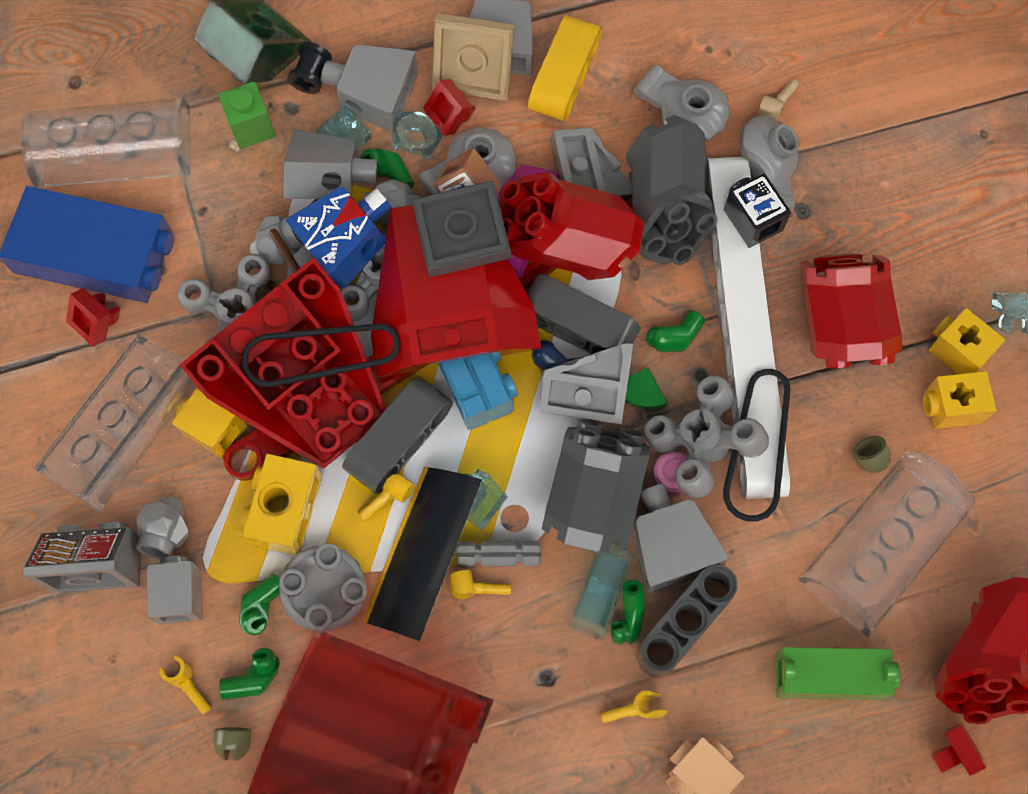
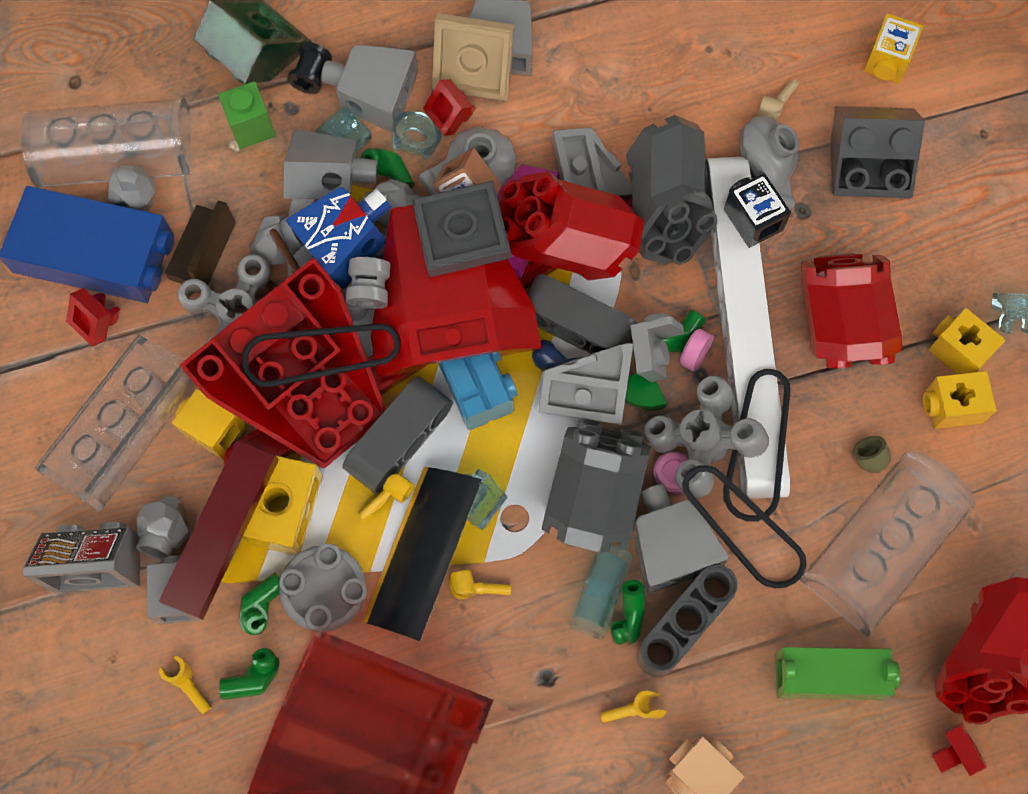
(131, 188): none -> light grey rock
(201, 244): none -> dark brown panel
(219, 530): none -> dark red tile
(232, 739): olive hinge -> none
(368, 282): none -> light grey wheel
(498, 553): light grey axle -> none
(564, 68): yellow beam -> none
(649, 349): none -> light grey bracket
(689, 99): light grey animal -> none
(696, 350): none -> bright pink tile
(705, 468): none -> black piece
(875, 151): none -> dark grey slope
(893, 48): none -> yellow brick

